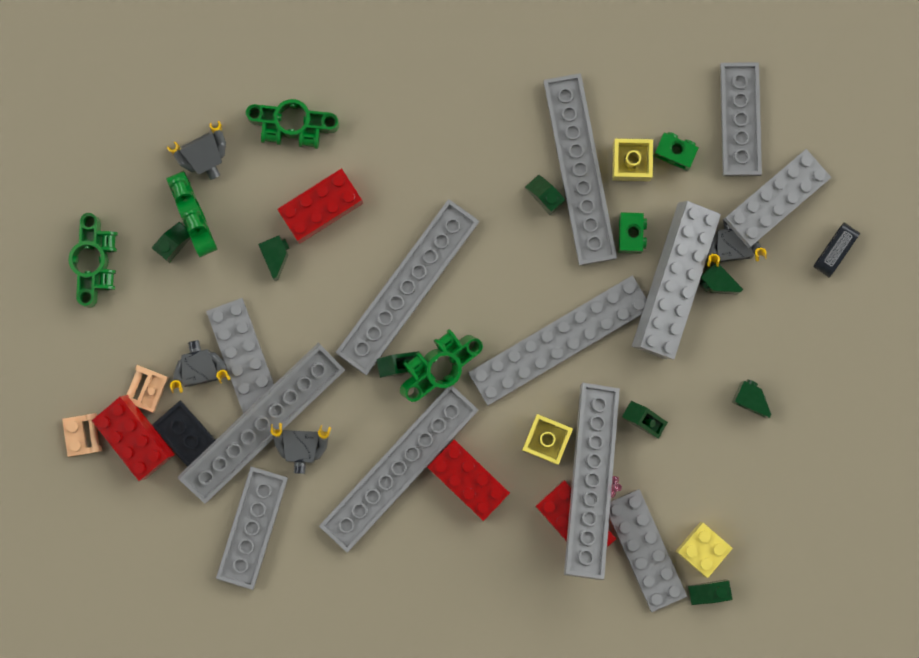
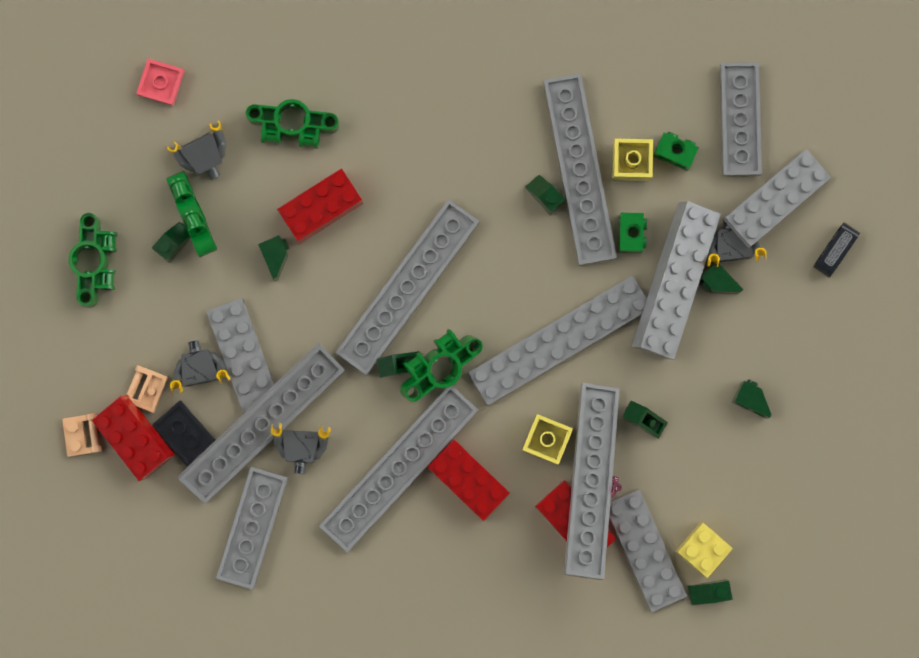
(160, 82): none -> coral plate

